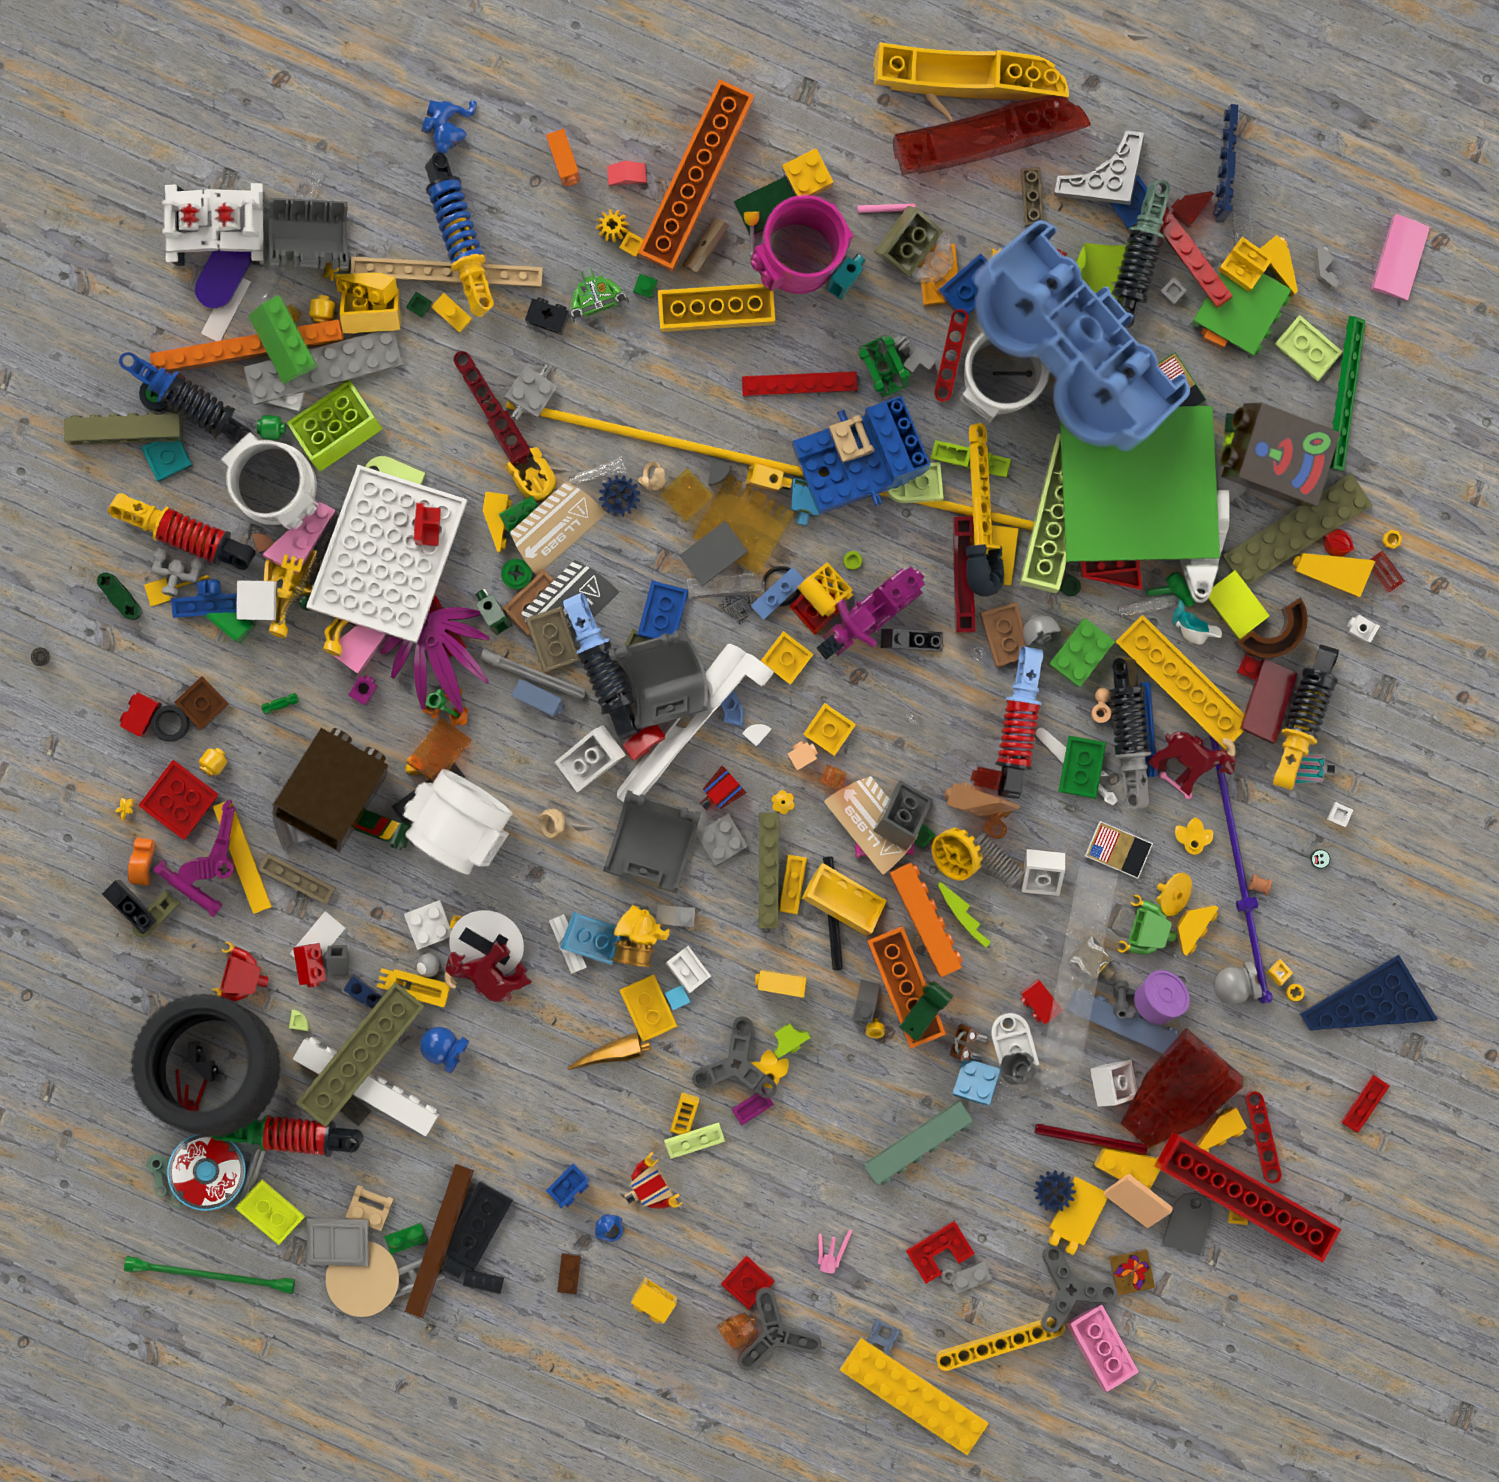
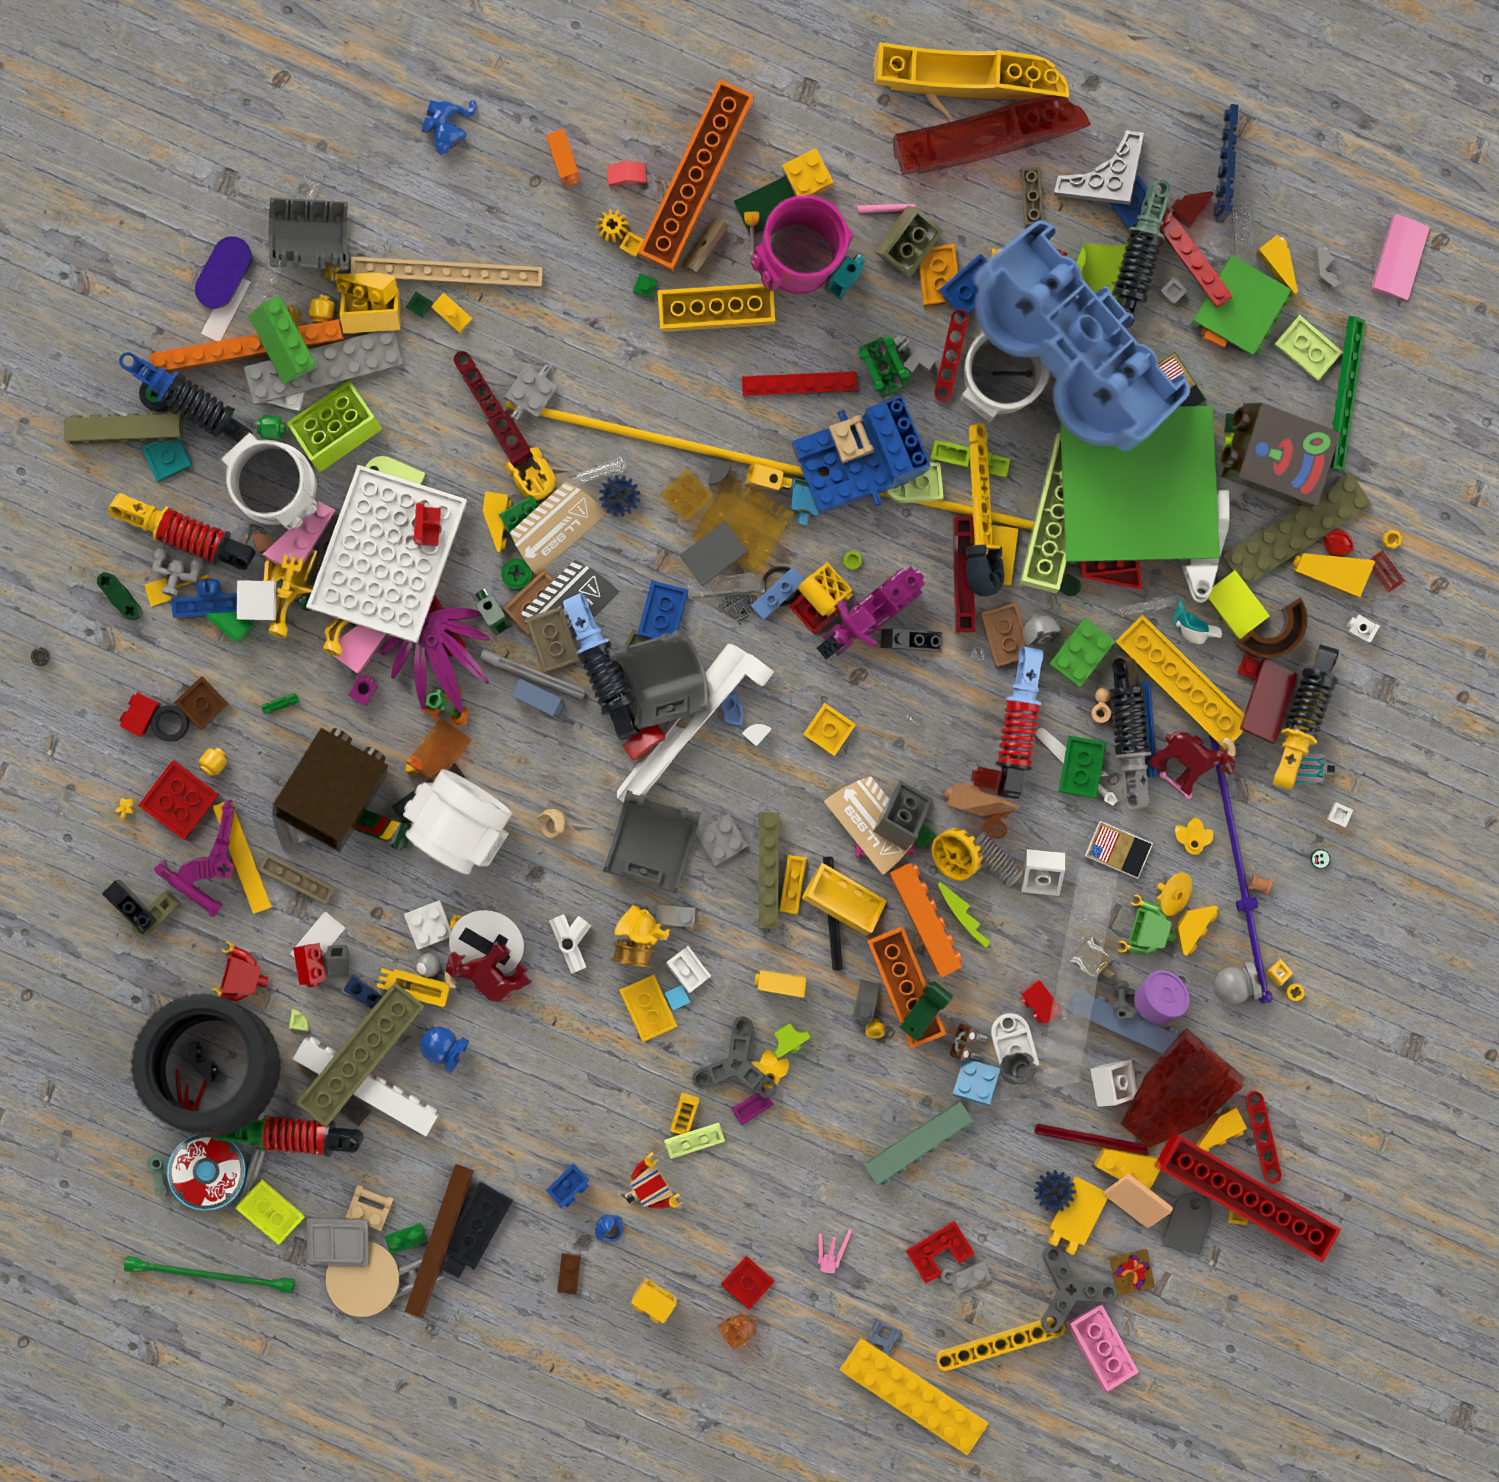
(141, 861): orange animal -> none
(192, 208): white container -> none
(308, 571): dark grey piece -> none
(457, 233): piece -> none
(483, 1281): black axle -> none
(536, 317): black brick -> none
(590, 758): white slope -> none
(590, 938): dark azure tile -> none
(595, 295): torso -> none
(622, 1049): pearl gold piece -> none
(658, 479): tan piece -> none
(721, 790): torso -> none
(764, 1343): dark grey piece -> none
(778, 806): yellow plant -> none
(787, 657): yellow plate -> none
(802, 754): light nougat brick -> none
(833, 777): clear orange plate -> none
(936, 263): clear slope -> none
(1176, 585): green piece -> none
(1245, 264): yellow slope -> none
(1365, 1103): red tile -> none
(1376, 998): dark blue wing -> none

